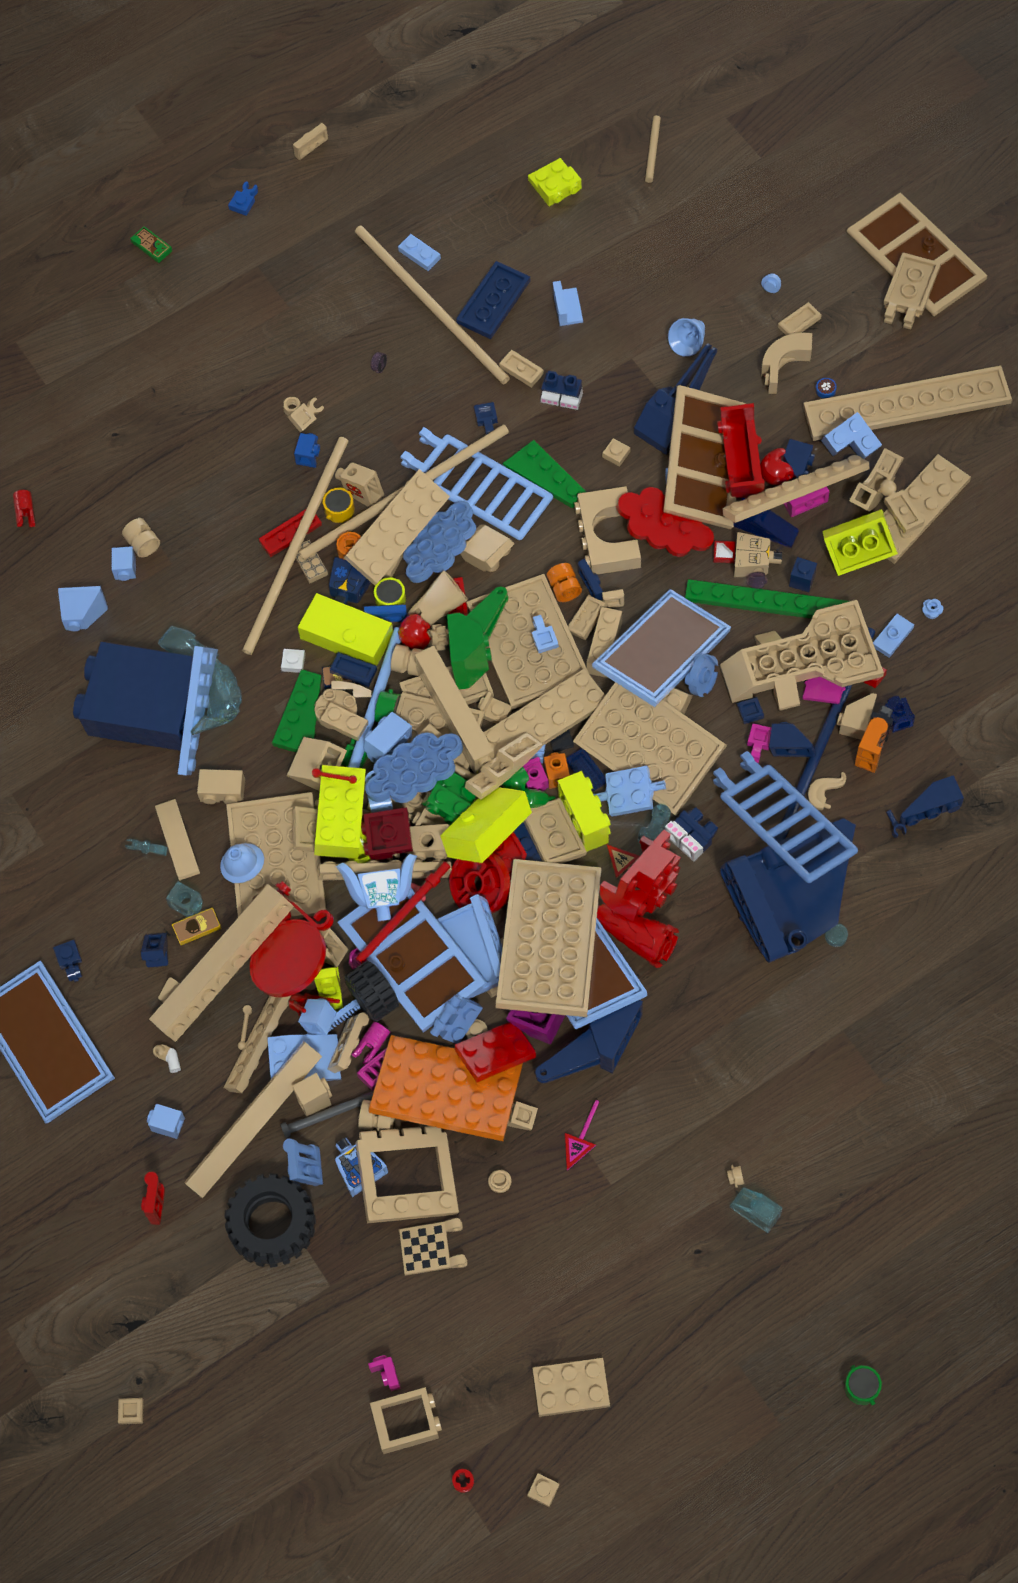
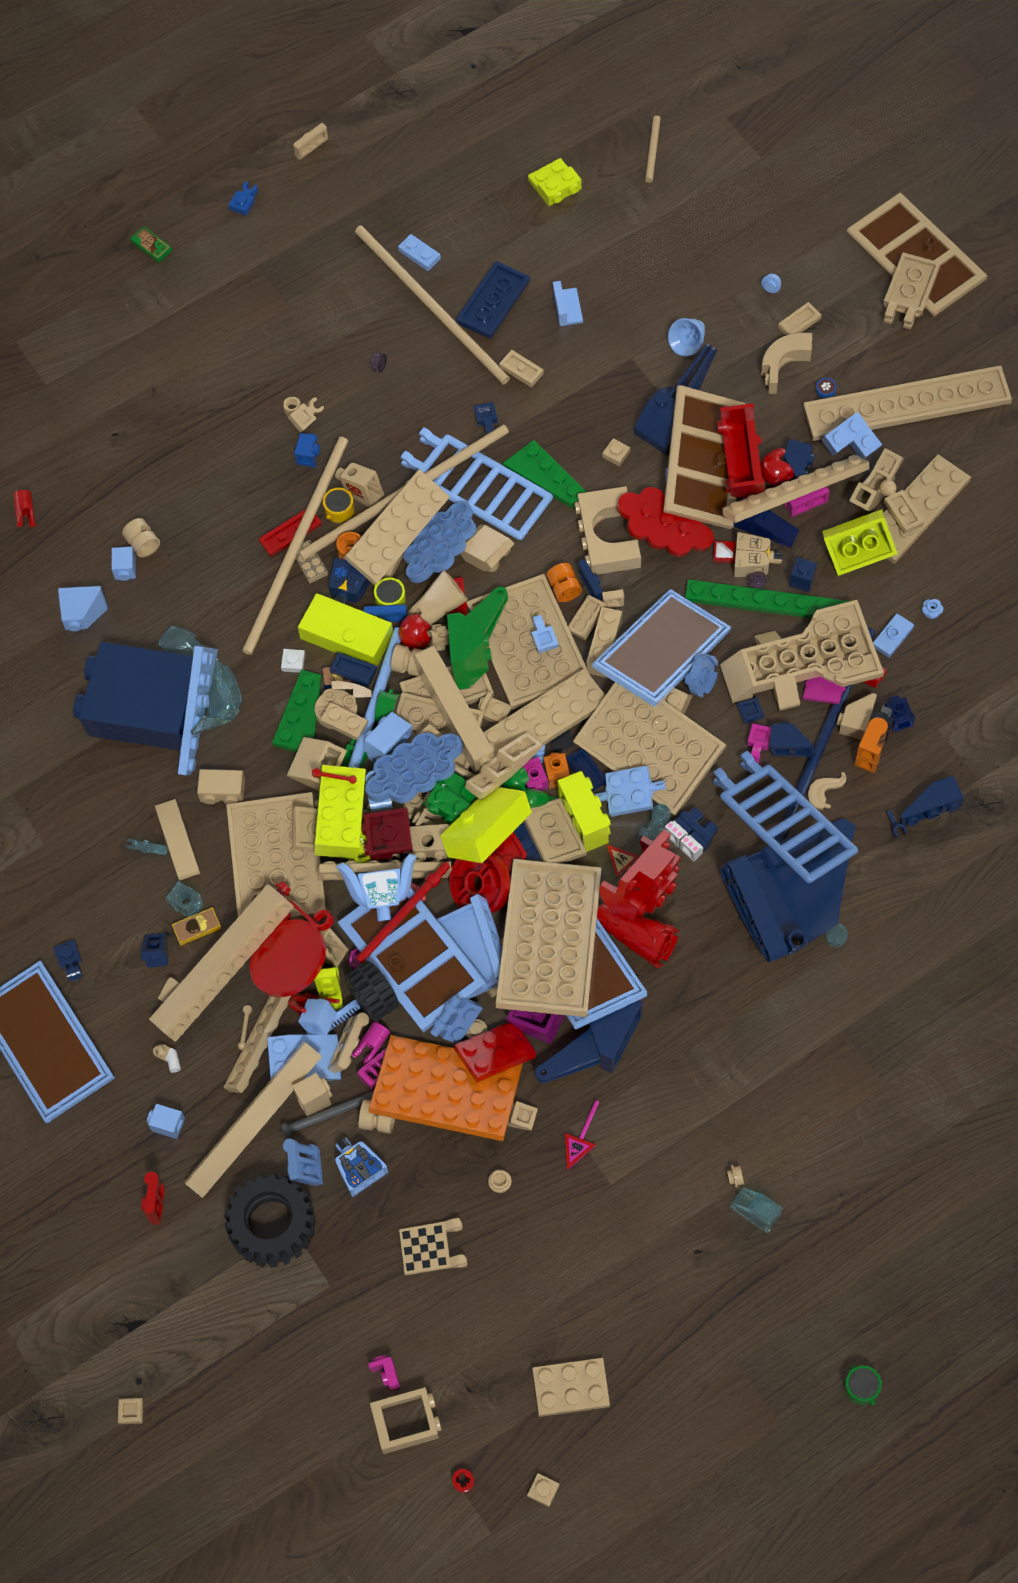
(242, 862): light blue hat -> none
(408, 1205): tan hinge -> none
(557, 385): dark blue hips -> none

